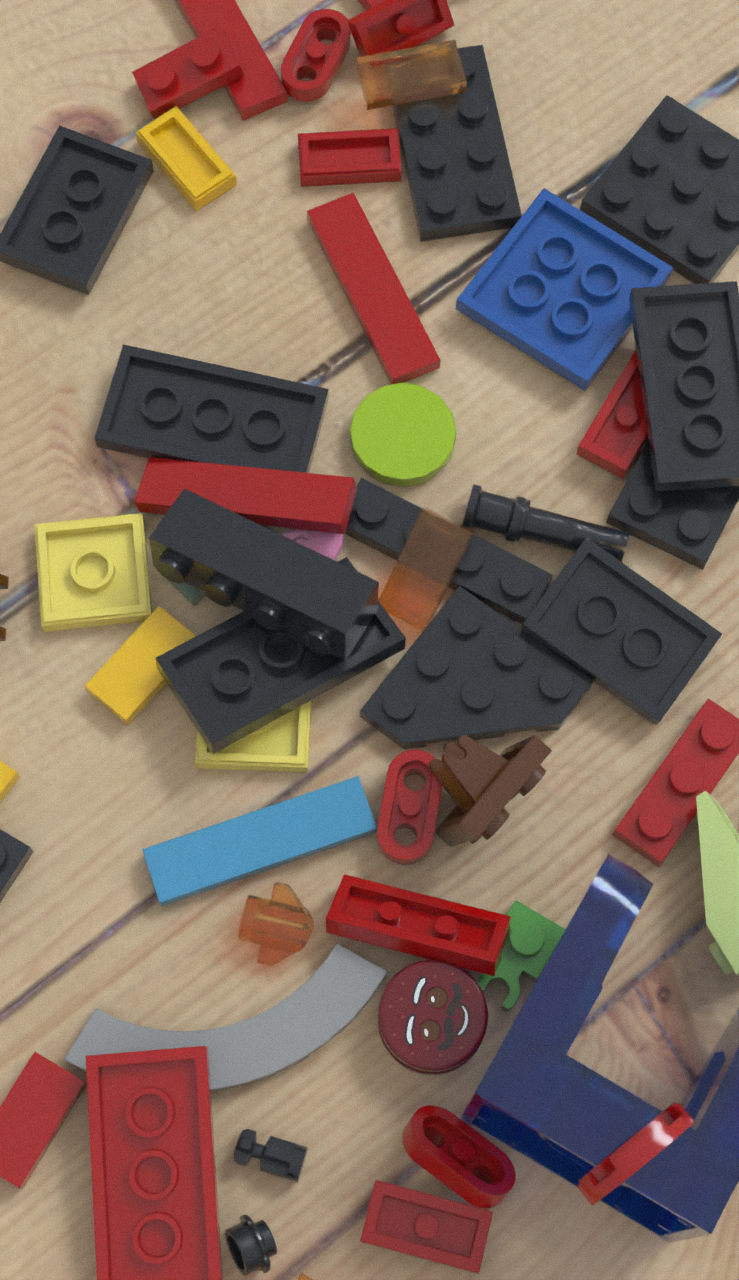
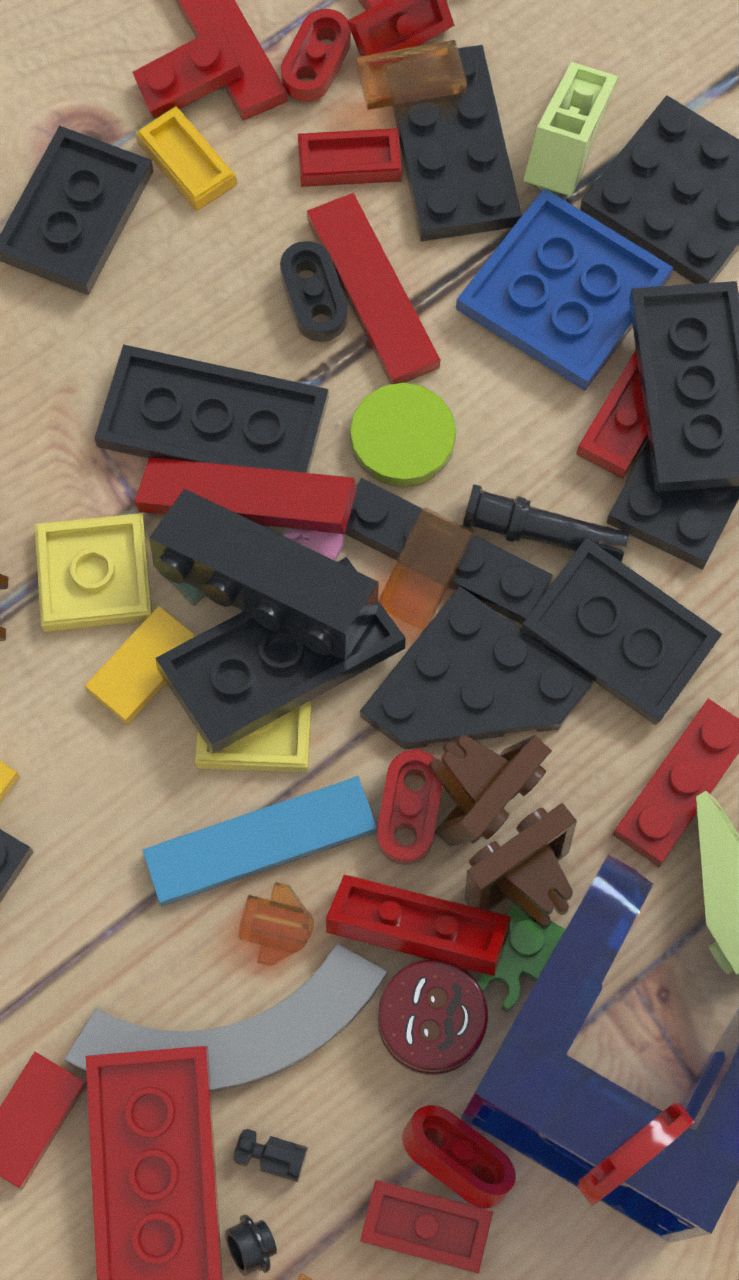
(315, 294): none -> black plate
(526, 867): none -> reddish brown plate
(569, 129): none -> yellowish green slope

